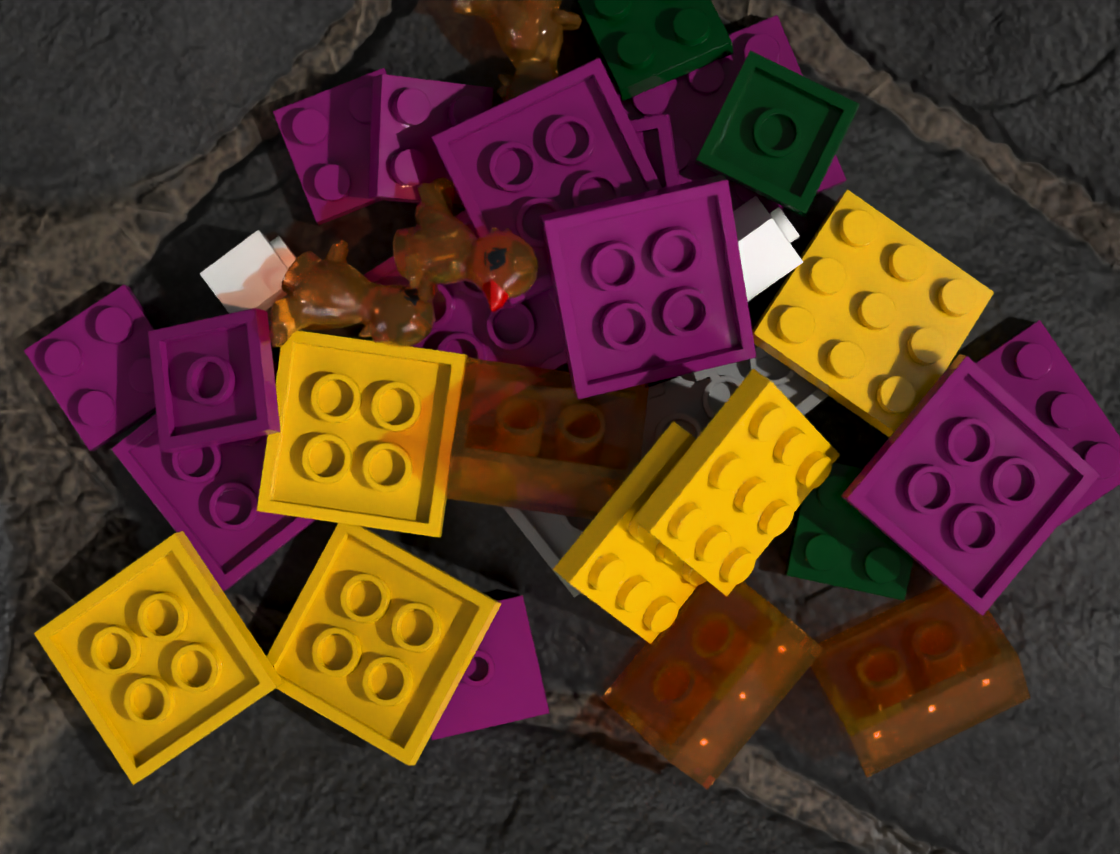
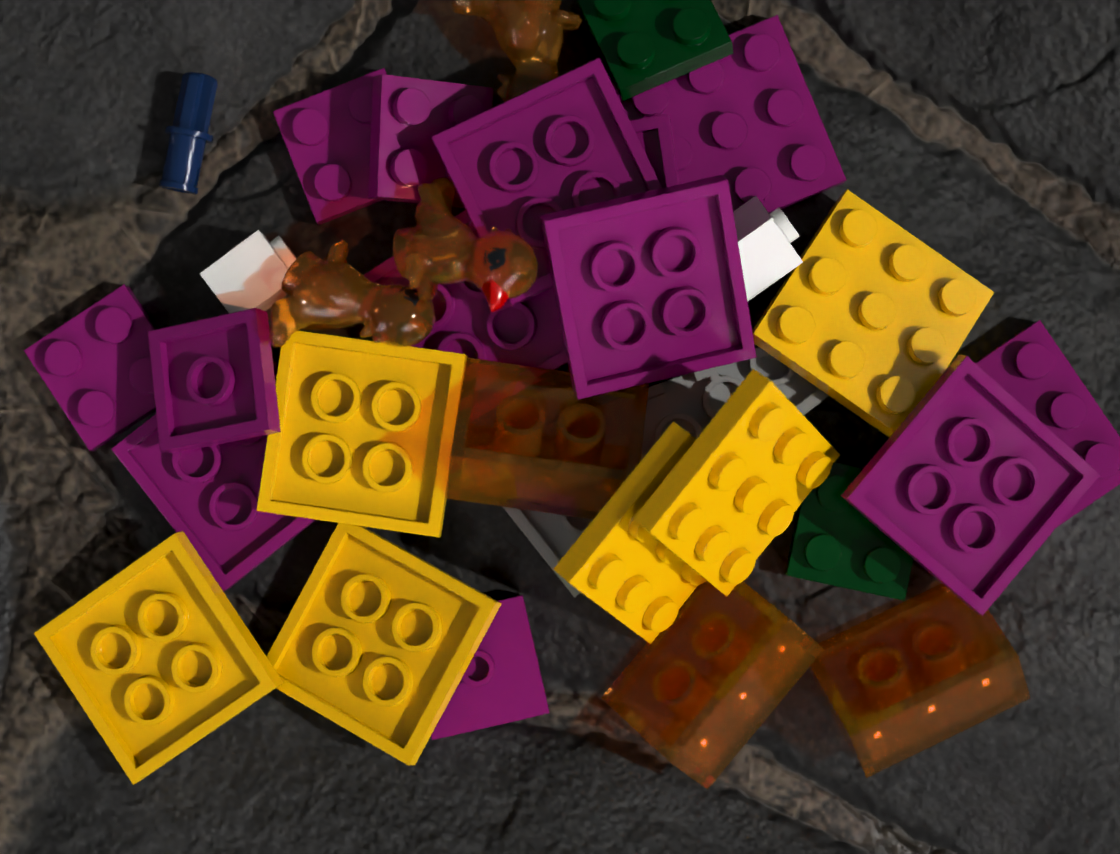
(189, 133): none -> dark blue axle
(777, 133): dark green plate -> none

